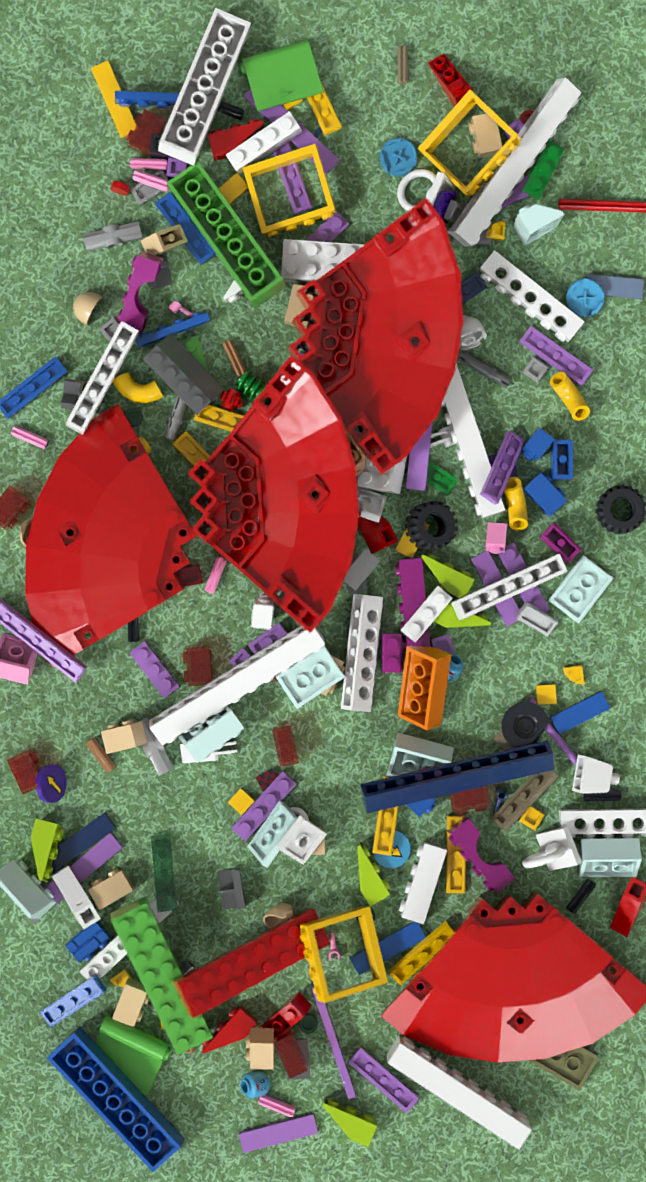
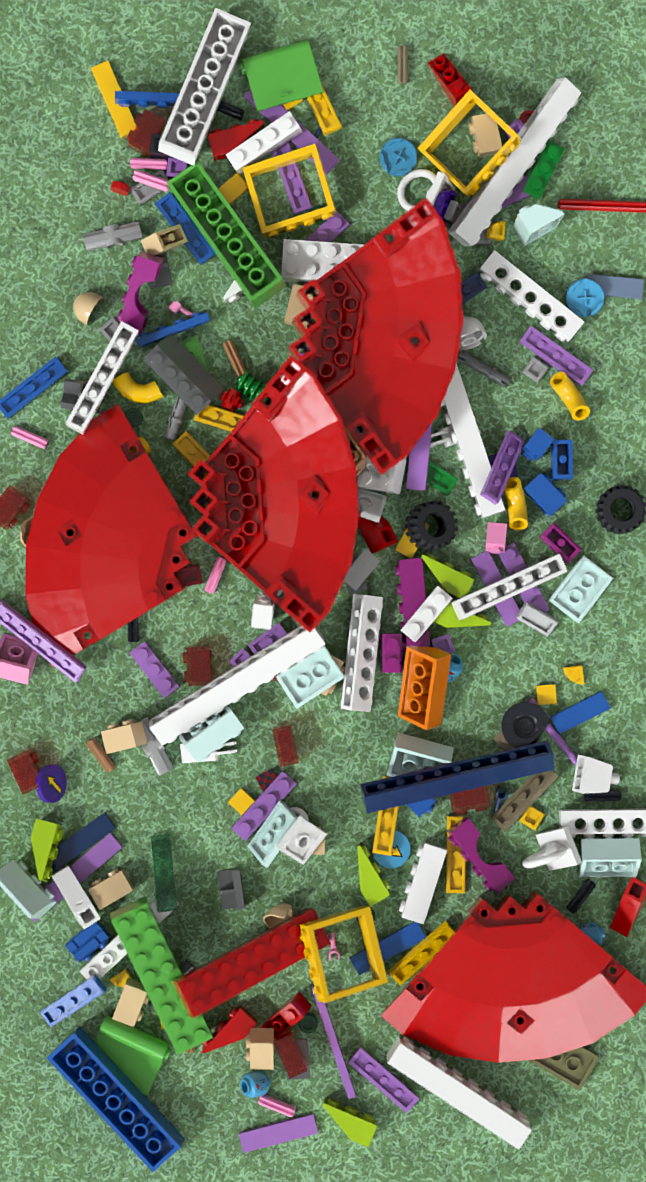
(593, 932): none -> dark azure head

